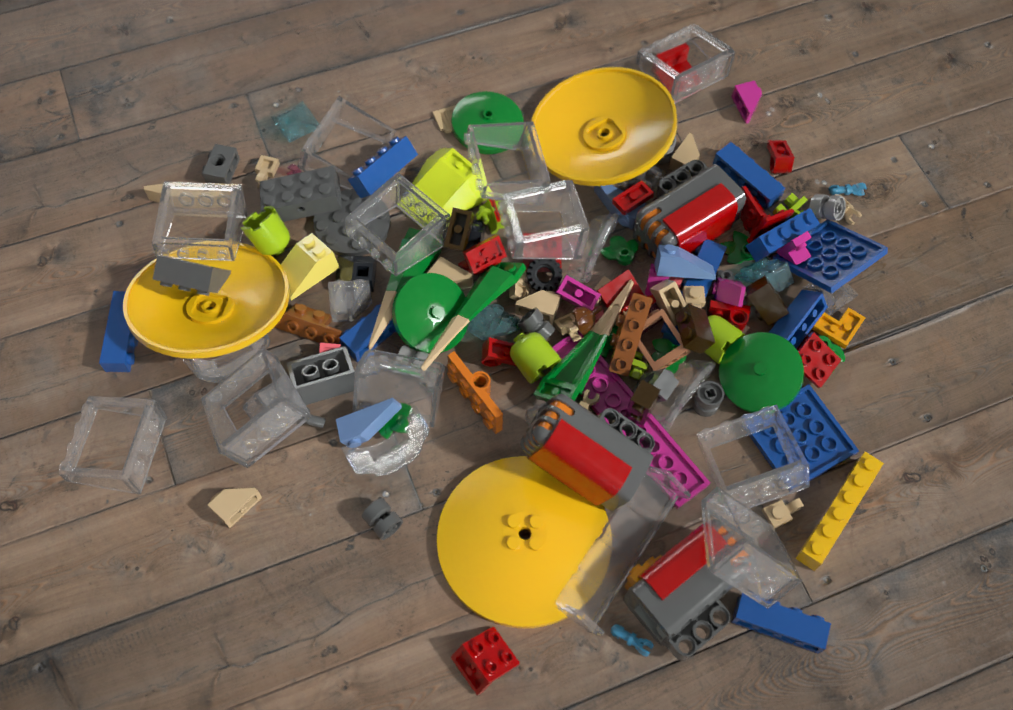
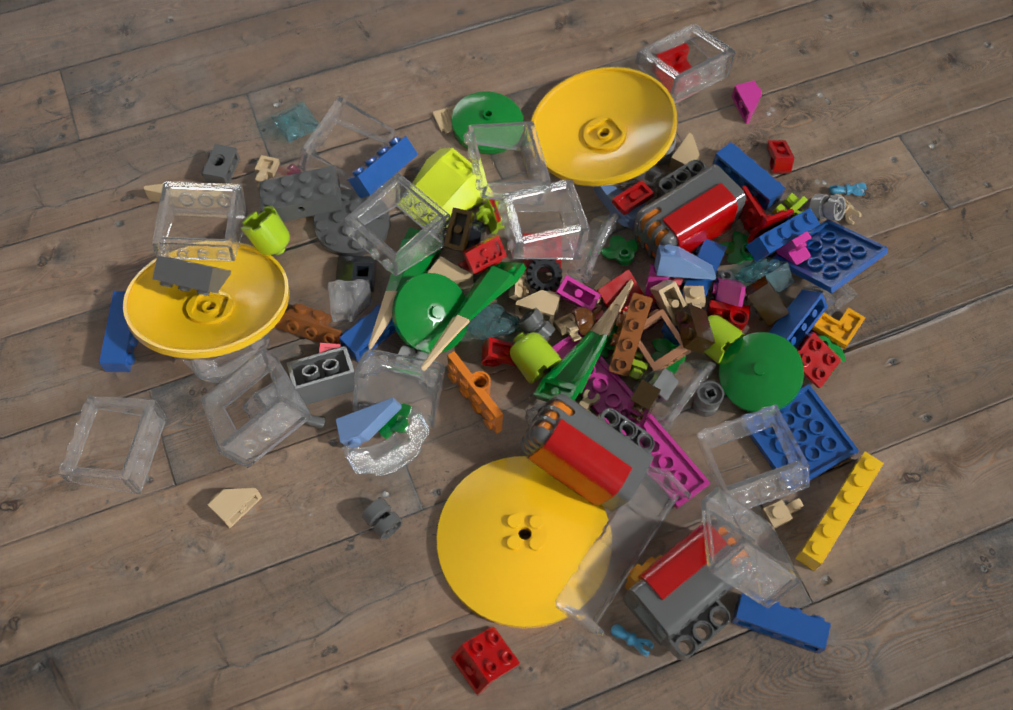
(308, 264): light yellow slope -> none

